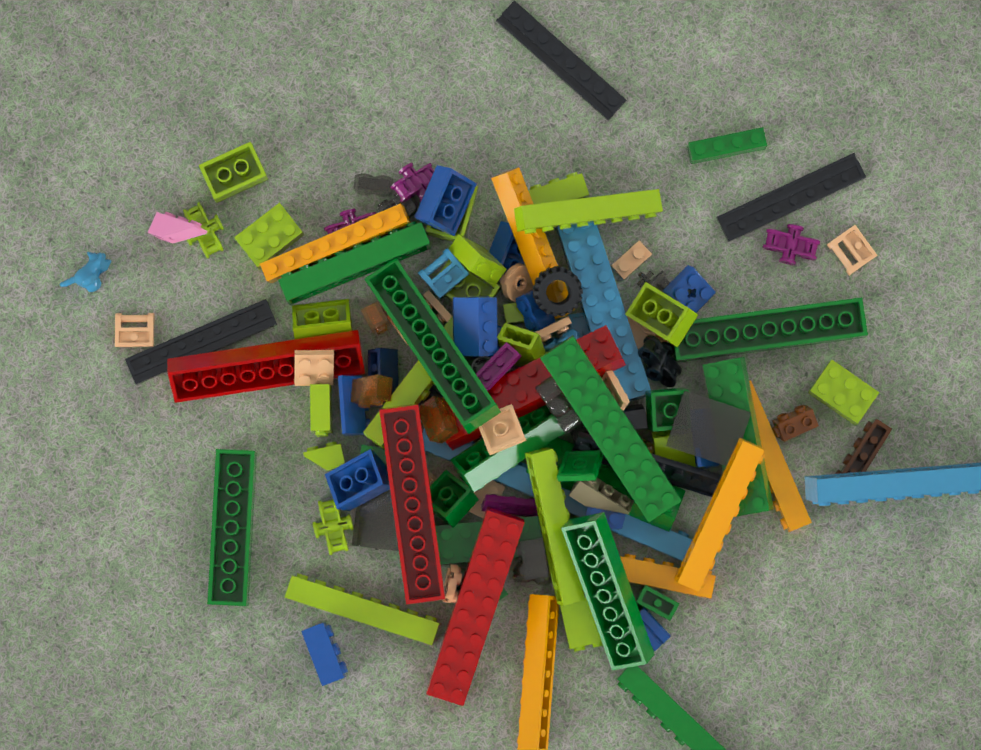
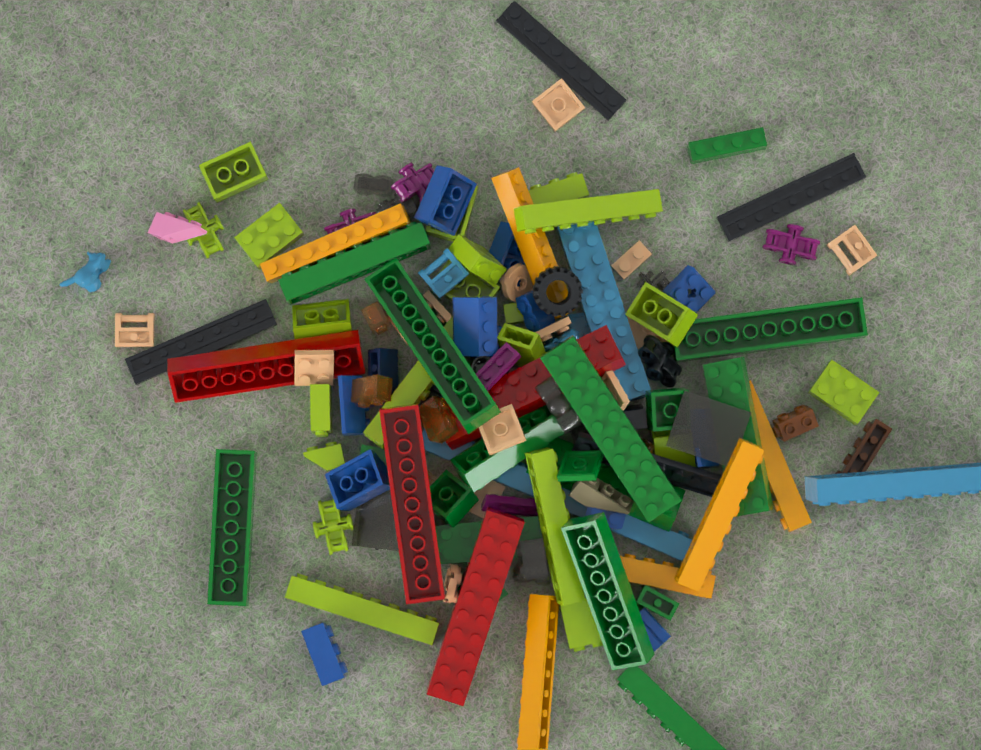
(558, 105): none -> light nougat plate

